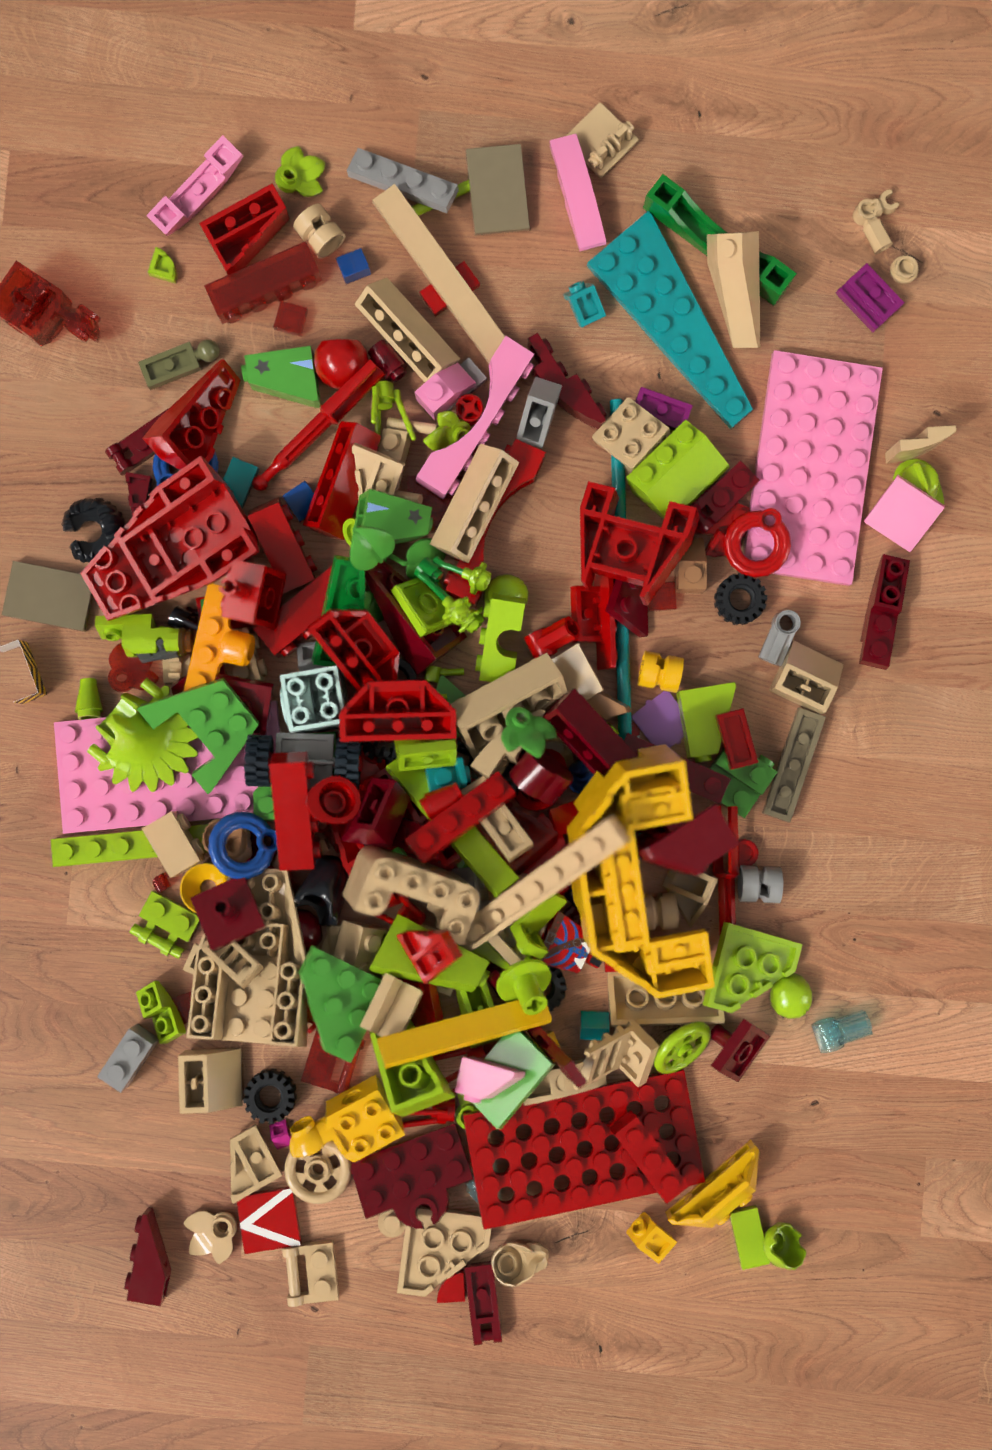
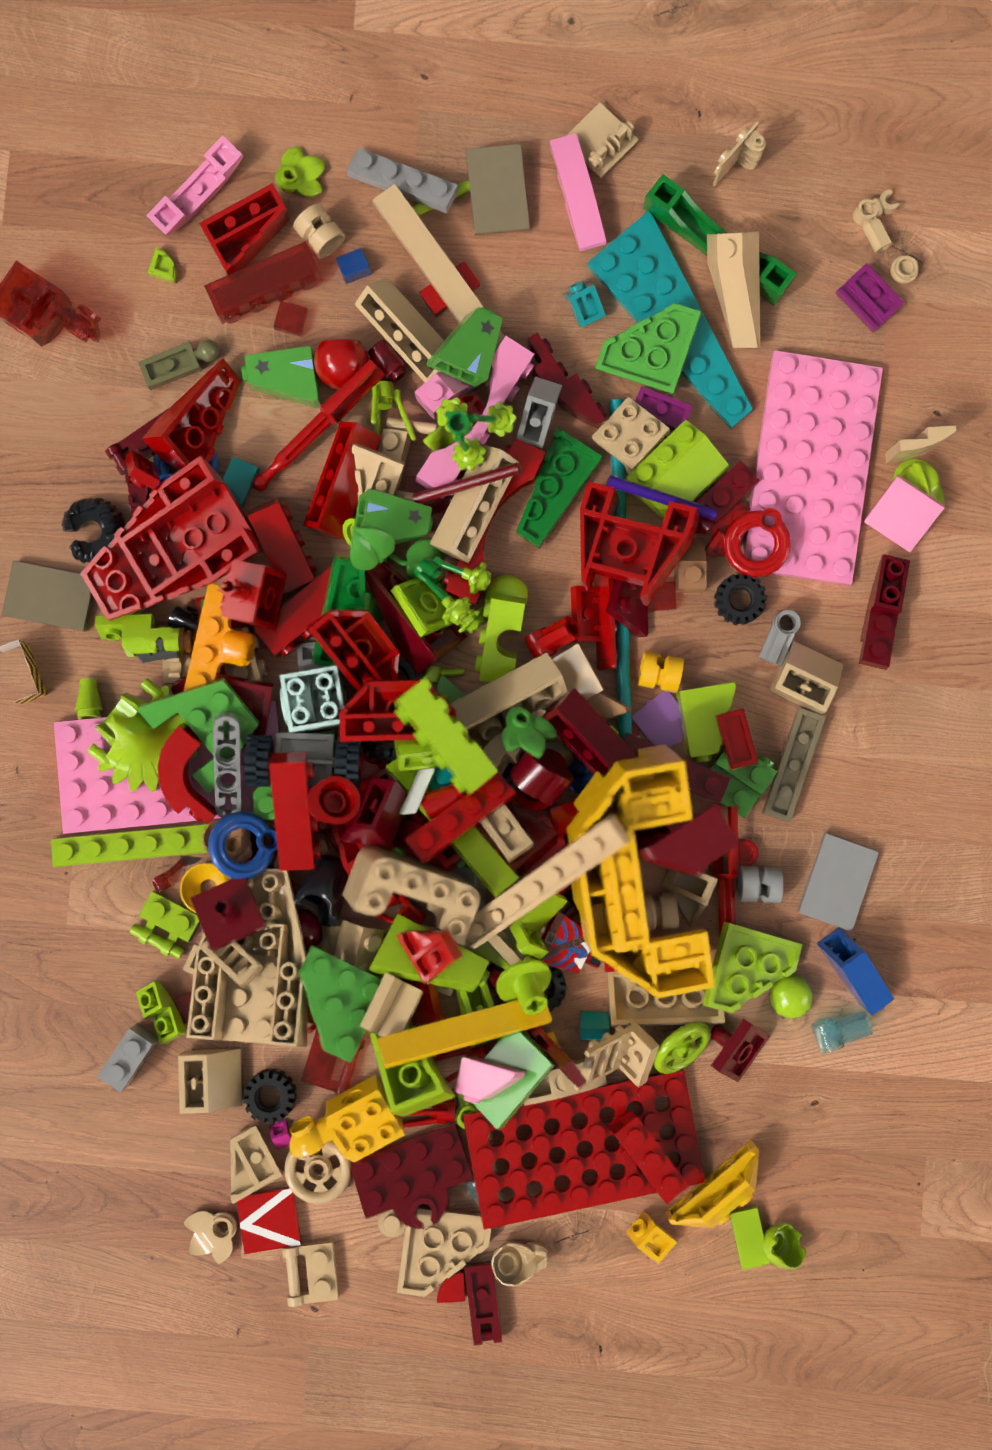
(132, 667): clear red plate -> none
(141, 470): none -> red plate
(151, 1266): dark red slope -> none
(174, 775): none -> red arch
(174, 843): tan brick -> none
(229, 765): none -> light grey beam
(299, 500): blue slope -> none
(417, 791): none -> white sticker
(445, 737): none -> lime wedge
(457, 420): none -> lime plant
(467, 483): none -> dark red bar
(469, 348): none -> bright green slope
(562, 478): none -> green wing
(652, 349): none -> bright green plate
(657, 496): none -> dark purple bar
(746, 152): none -> tan hinge
(837, 882): none -> light grey tile
(856, 971): none -> blue slope

